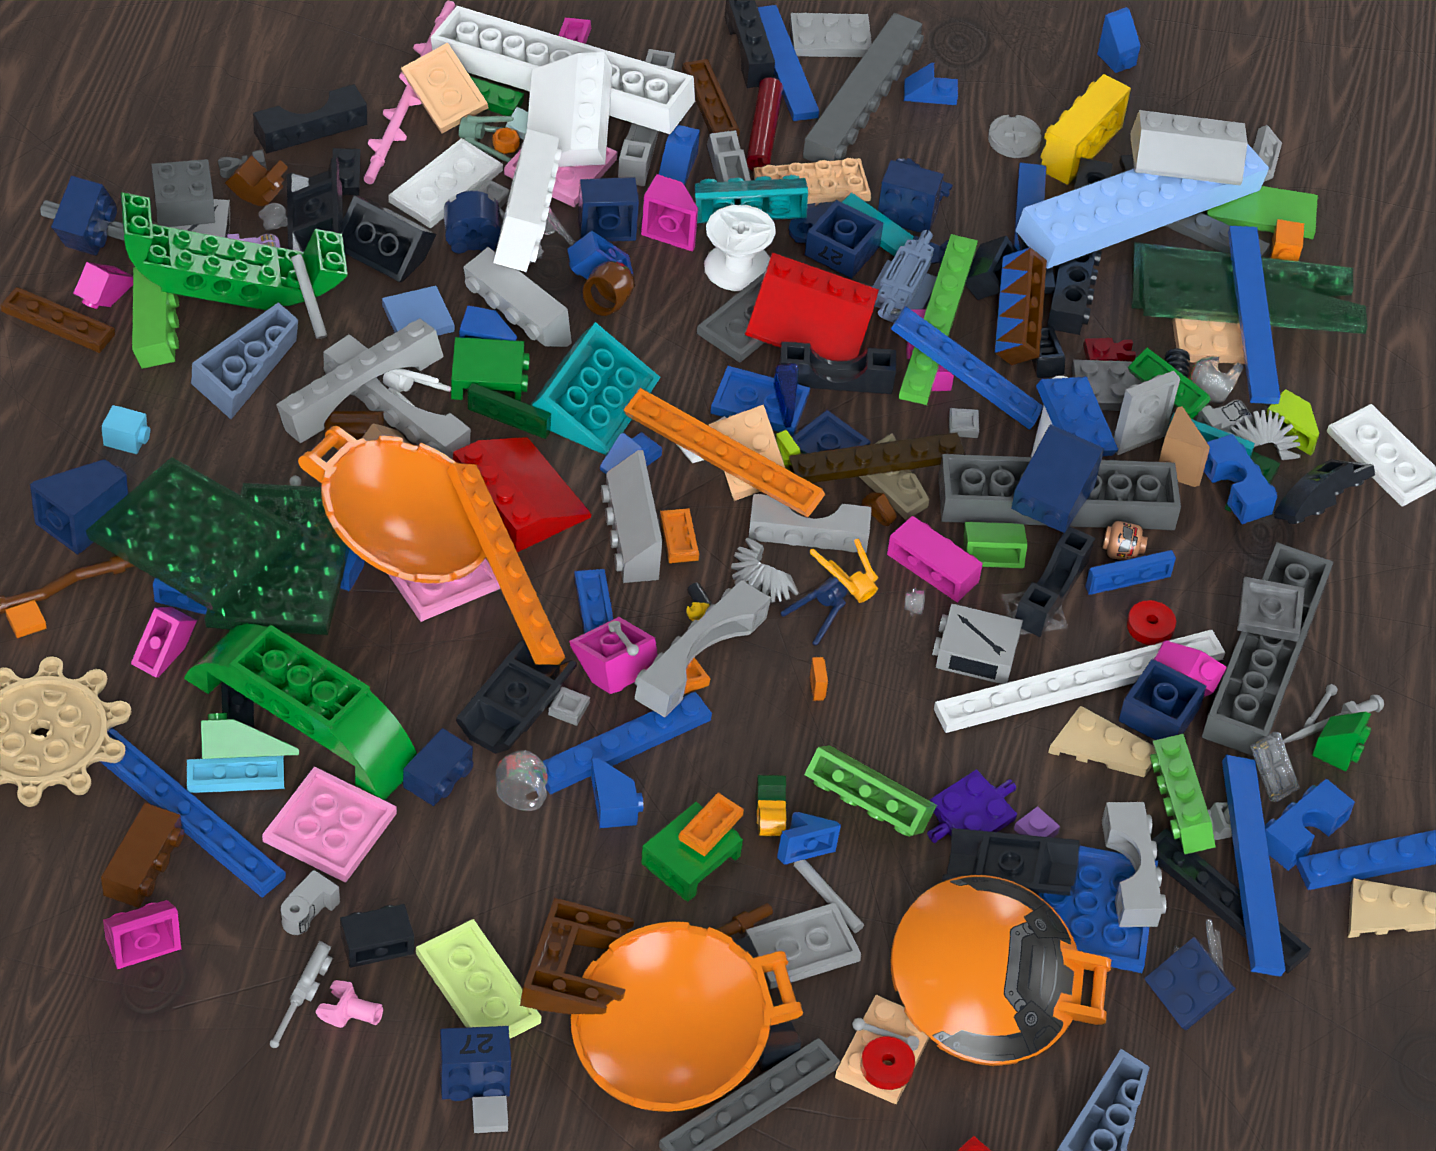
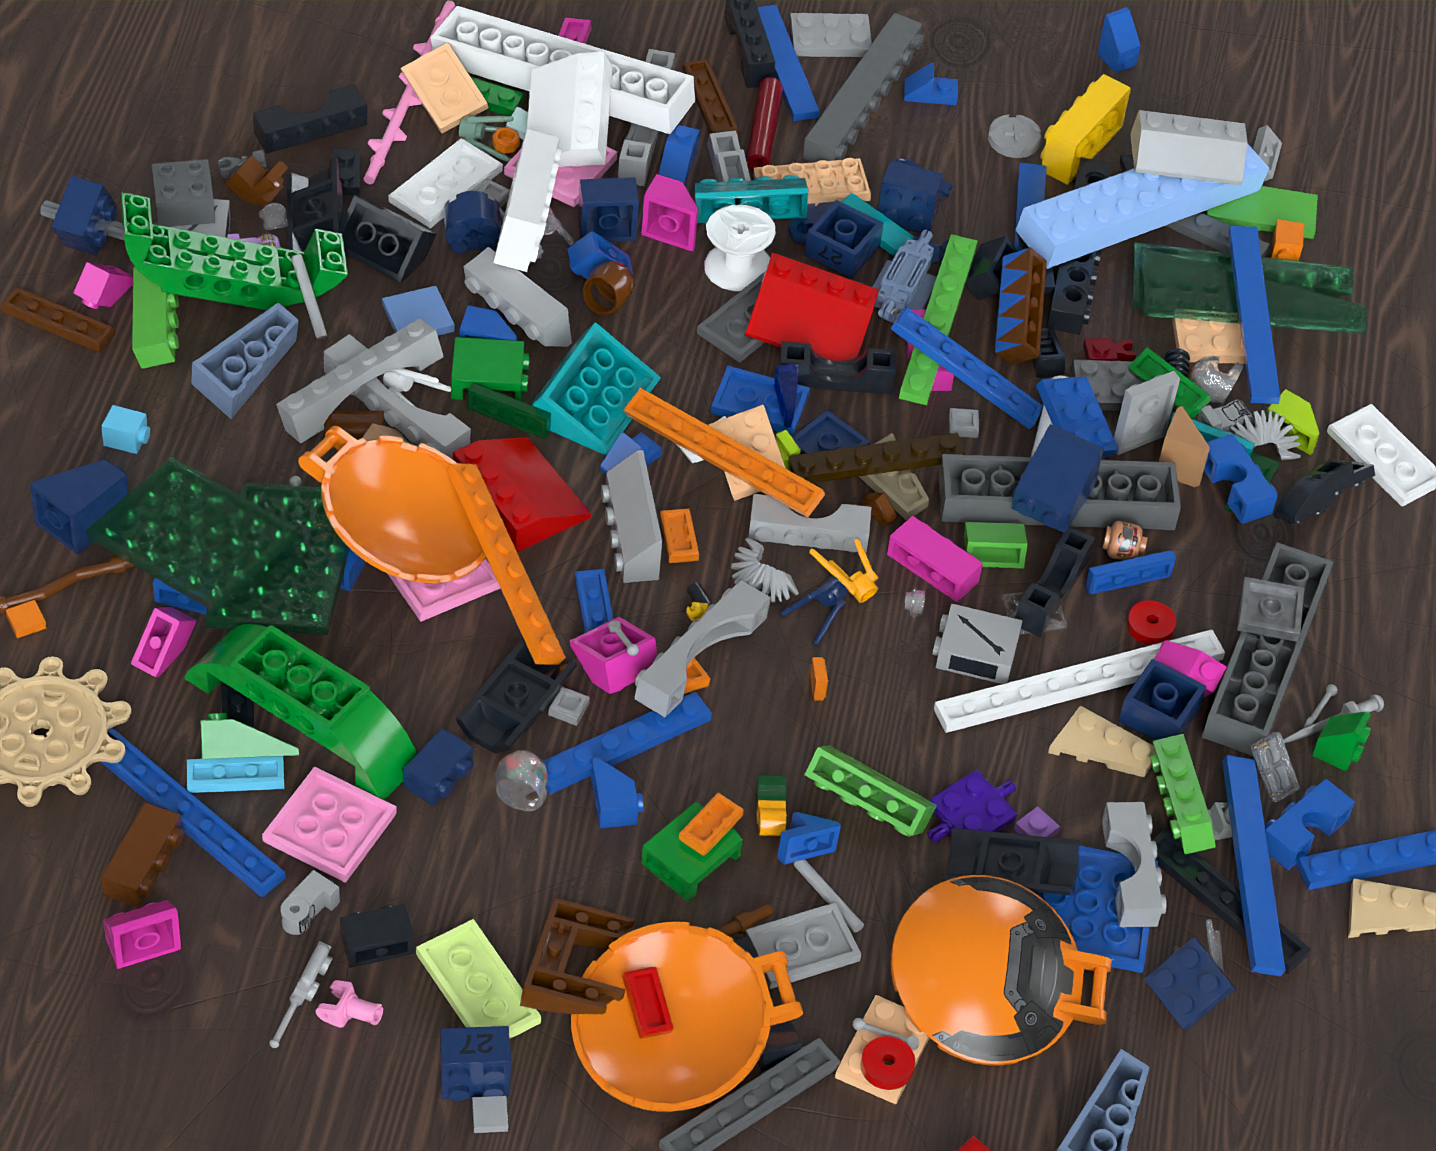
(647, 1002): none -> red tile

